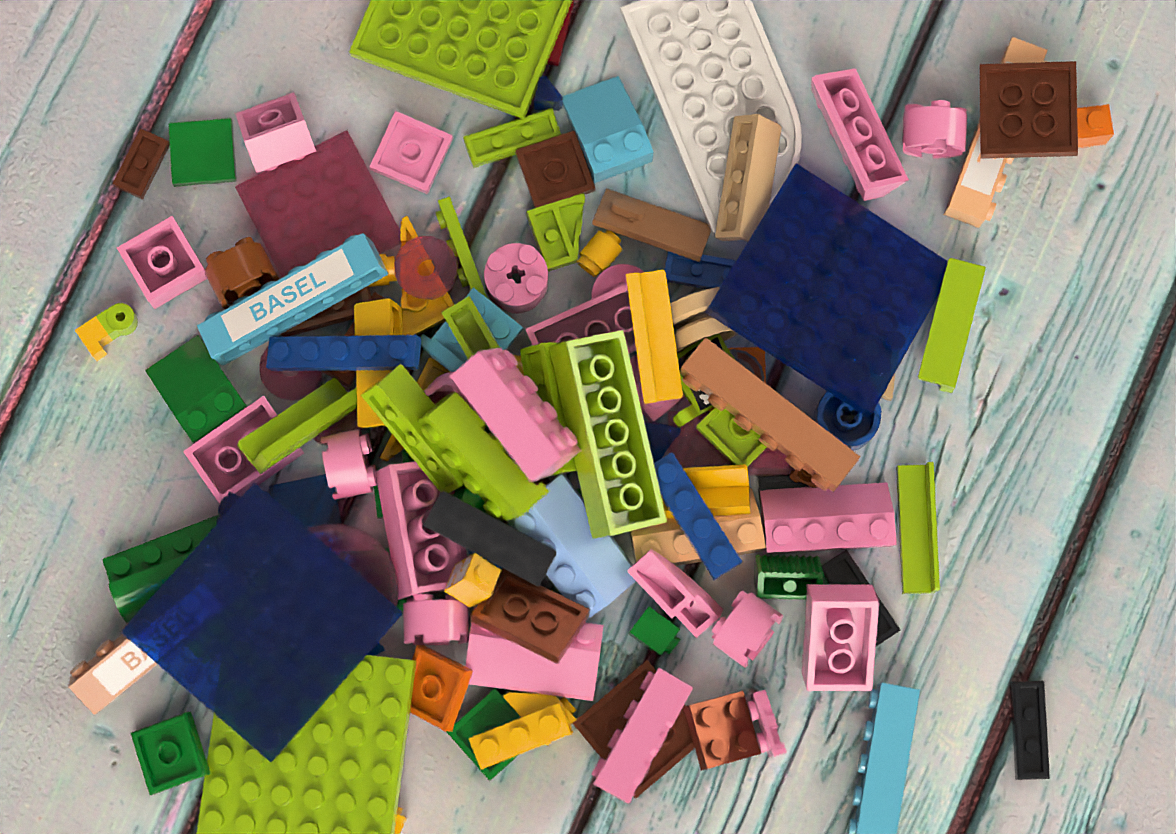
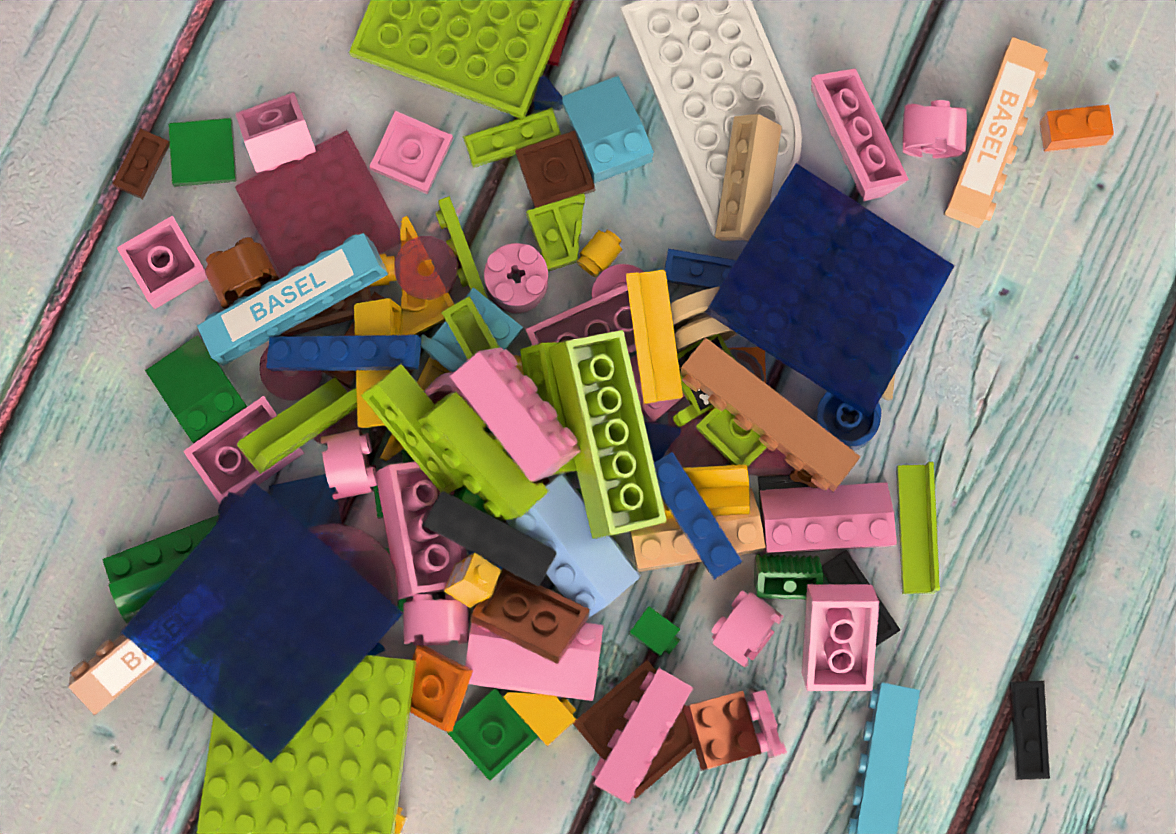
(106, 327): leg -> none
(170, 753): green tile -> none
(521, 735): yellow plate -> none
(652, 225): medium nougat piece -> none
(676, 592): bright pink slope -> none
(951, 324): lime panel -> none
(1028, 110): copper plate -> none

